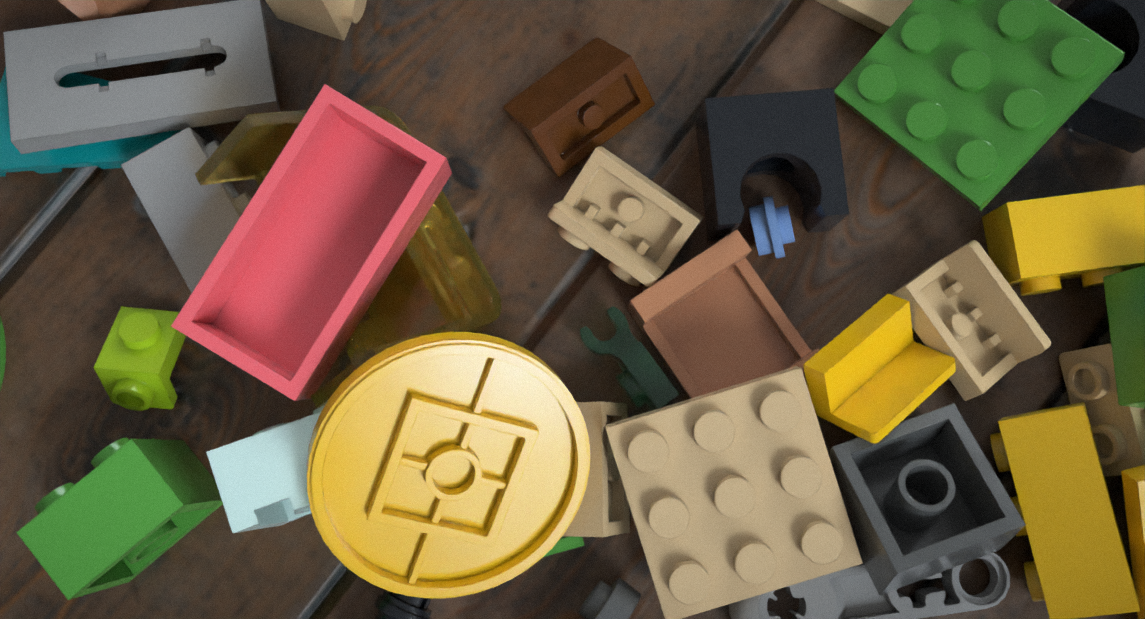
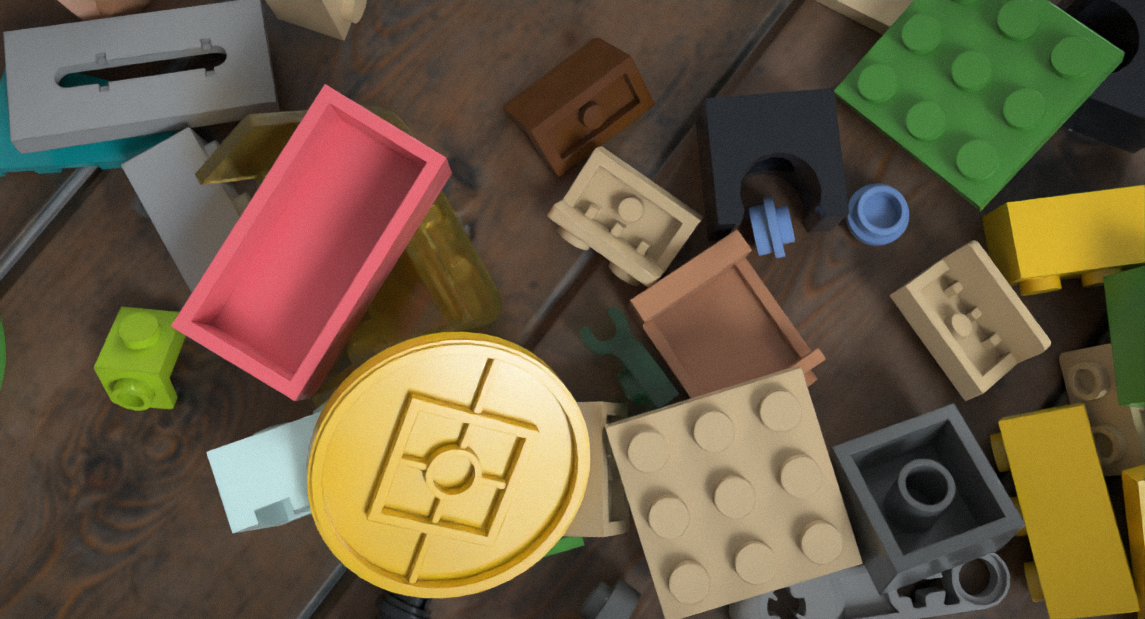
(120, 514): bright green brick -> none
(875, 372): yellow panel -> none
(877, 214): none -> medium blue plate

